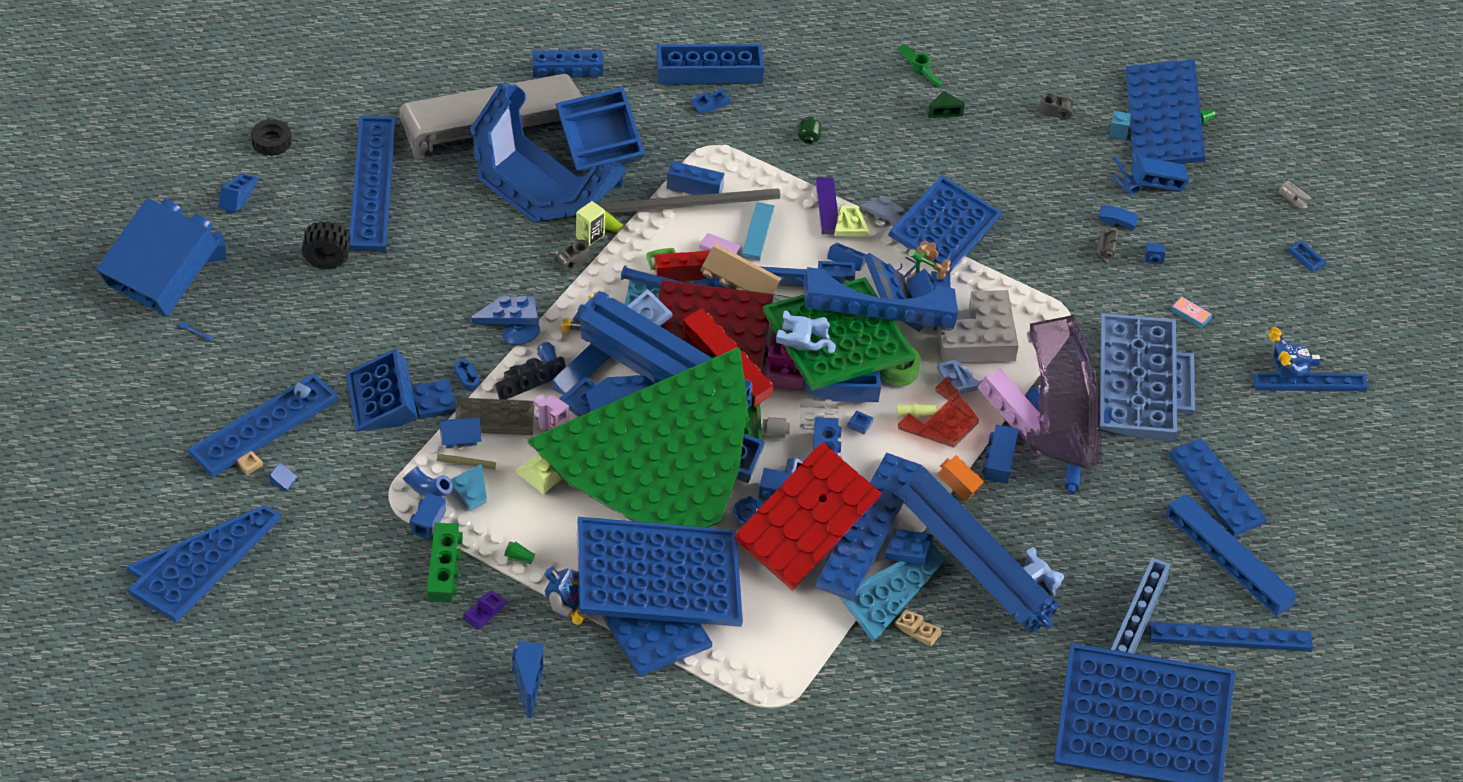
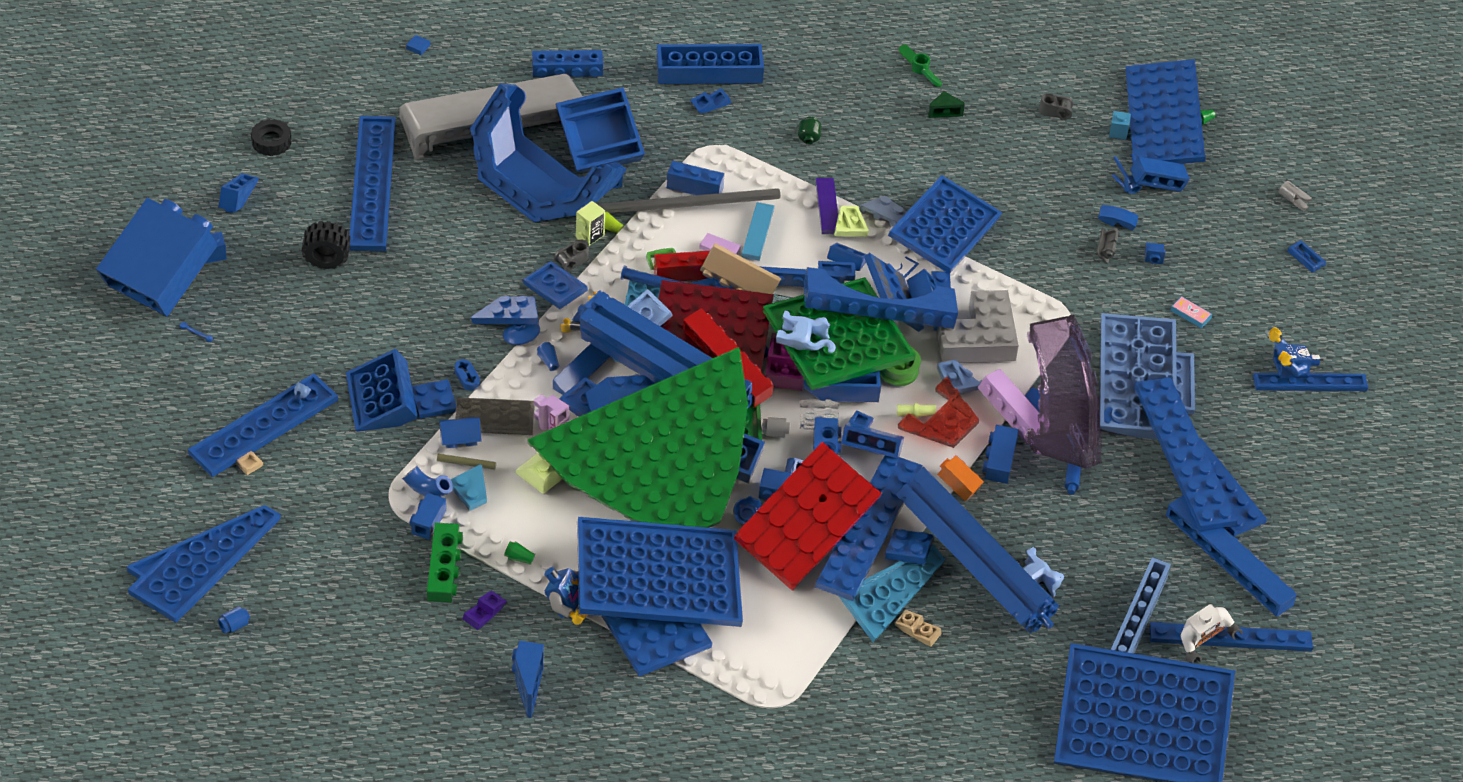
(233, 620): none -> blue brick
(282, 477): slope -> none
(418, 45): none -> blue tile
(528, 376): black bracket -> none
(555, 285): none -> blue tile
(872, 440): none -> blue brick
(926, 253): medium nougat plant -> none
(1185, 454): none -> blue plate
(1204, 626): none -> white torso

